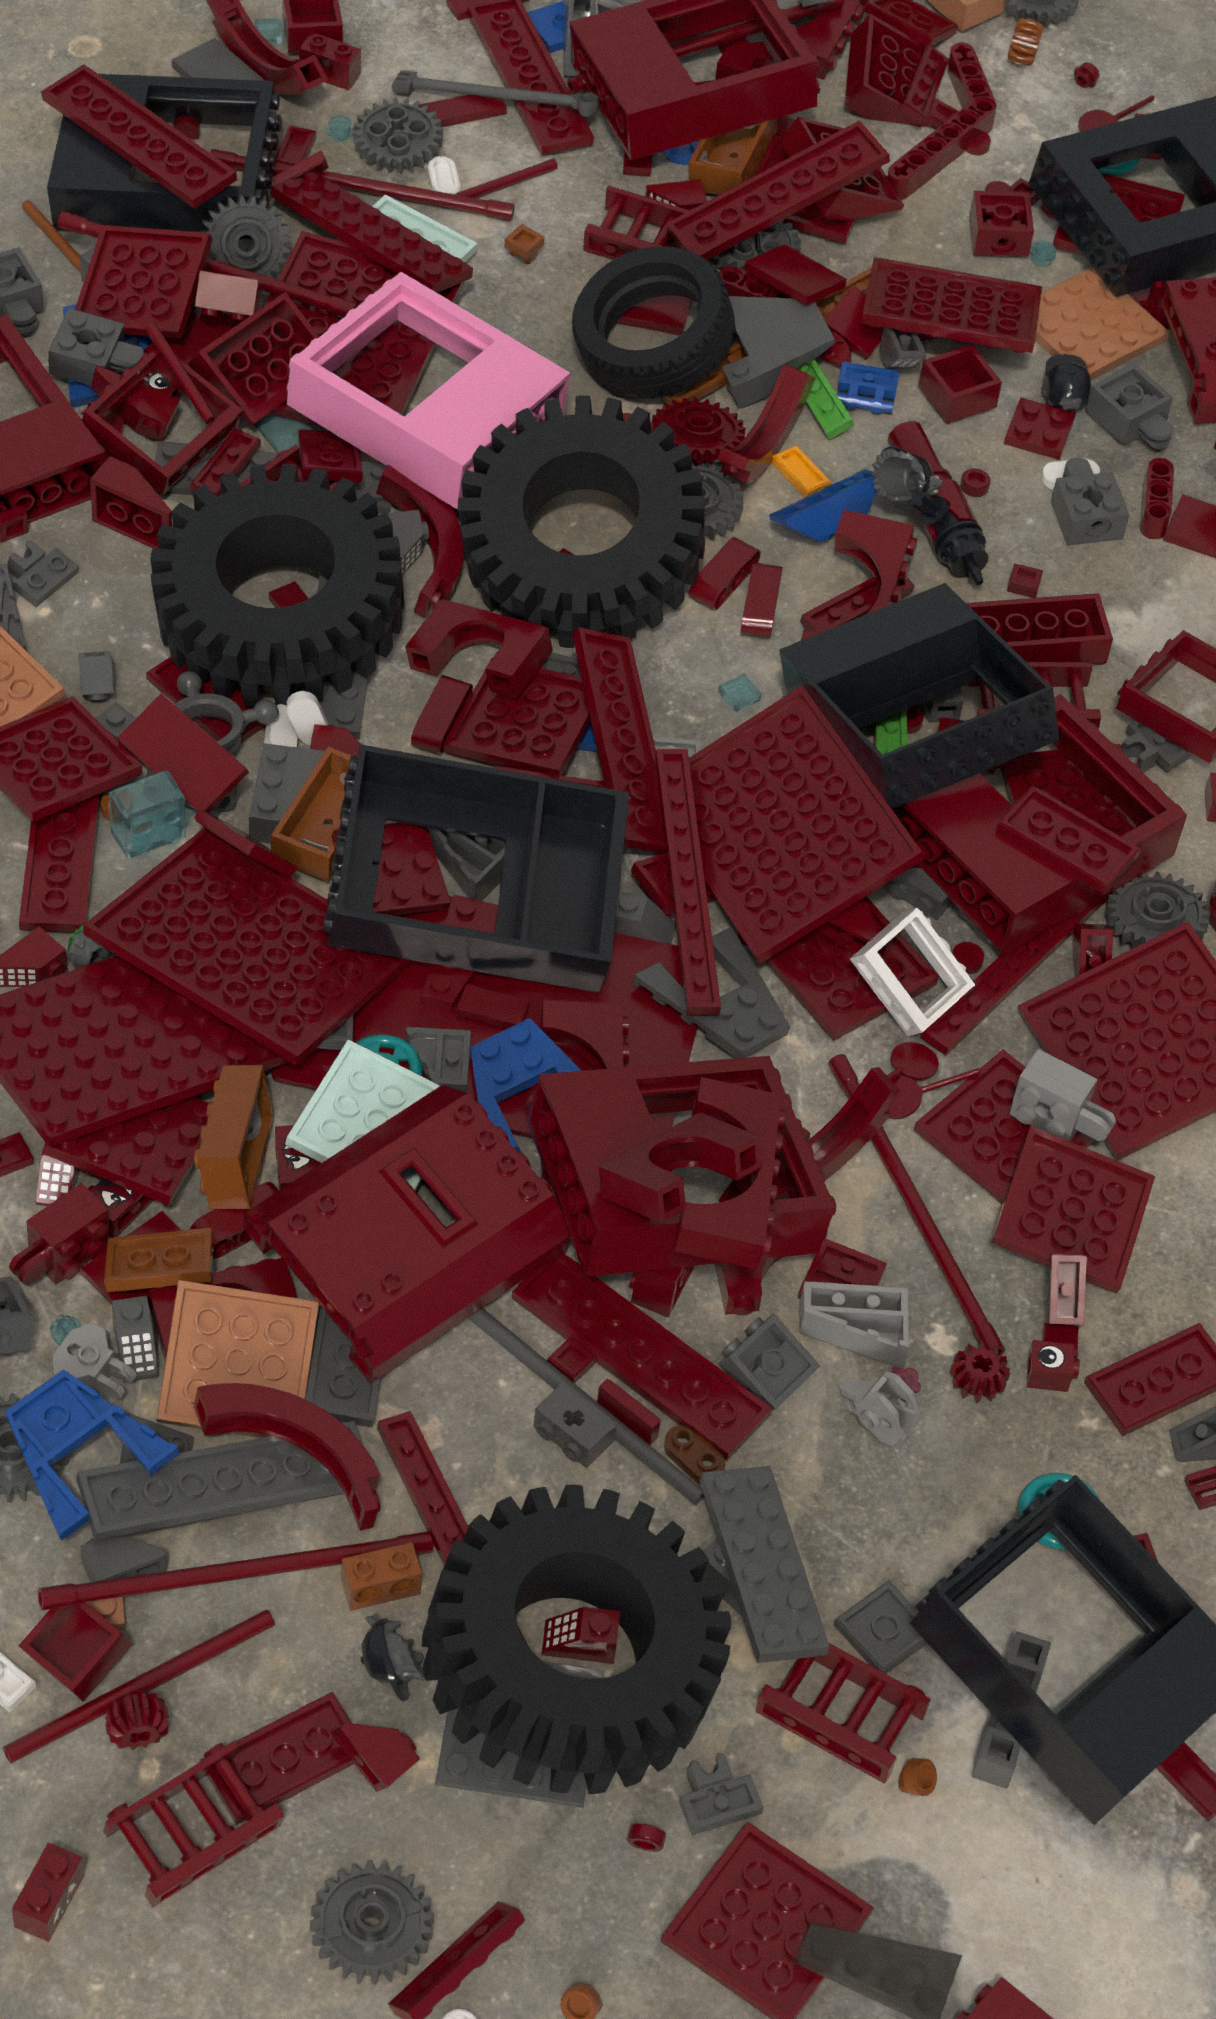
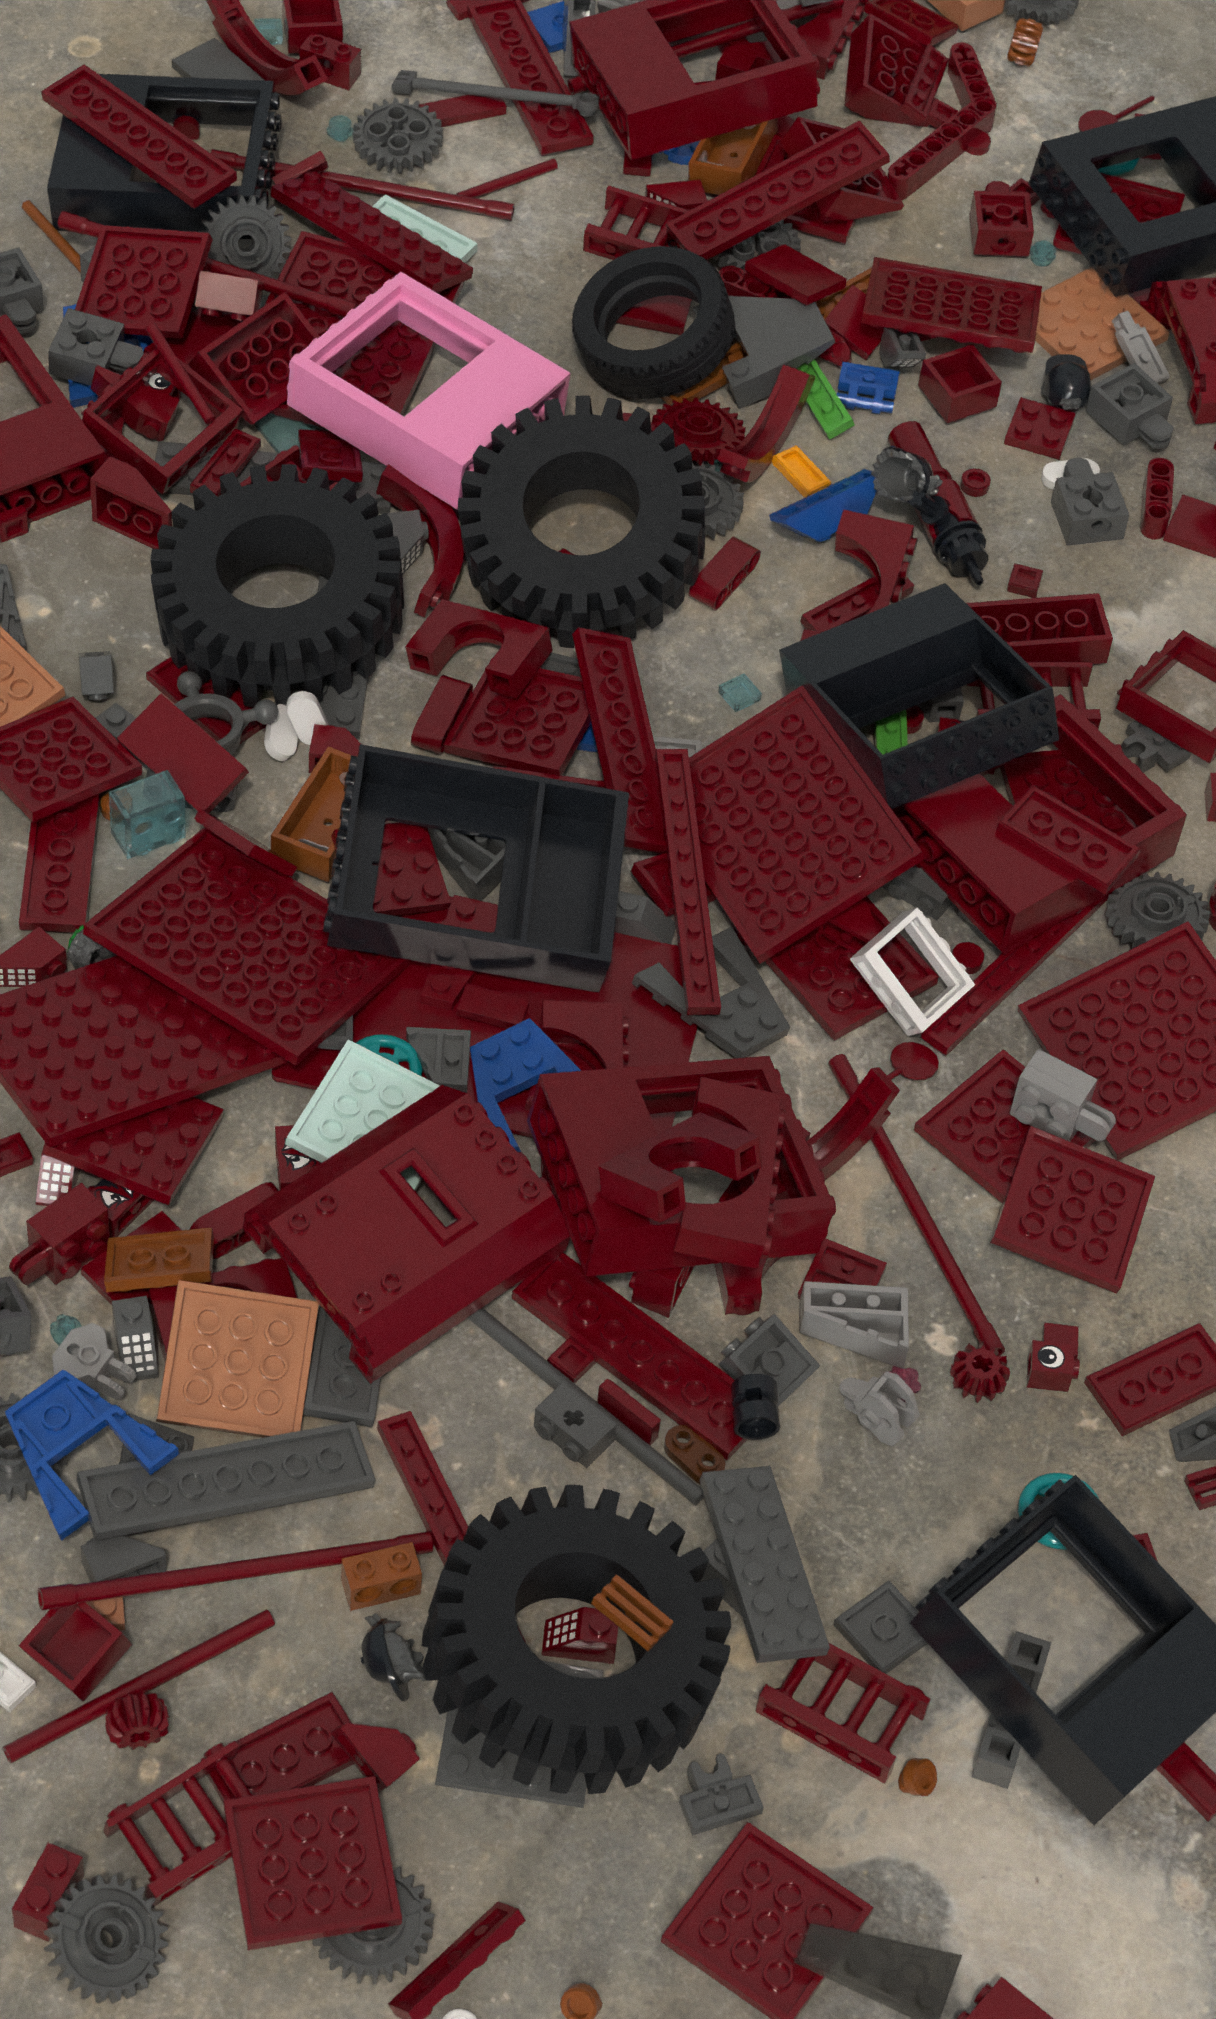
(40, 574): dark grey plate -> none
(79, 1945): none -> dark grey gear
(227, 1155): dark orange piece -> none
(278, 782): dark grey wedge -> none
(287, 595): dark red tile -> none
(295, 145): dark red tile -> none
(301, 1423): dark red arch -> none
(312, 1863): none -> dark red plate
(443, 175): white tile -> none
(524, 243): dark orange tile -> none
(636, 1608): none -> dark orange tile
(646, 1837): dark red tile -> none
(755, 1406): none -> black wheel
(761, 600): dark red beam -> none
(910, 1092): dark red piece -> none
(1067, 1289): brick -> none
(1086, 75): dark red plate -> none
(1091, 946): dark red slope -> none
(1139, 347): none -> light grey hinge

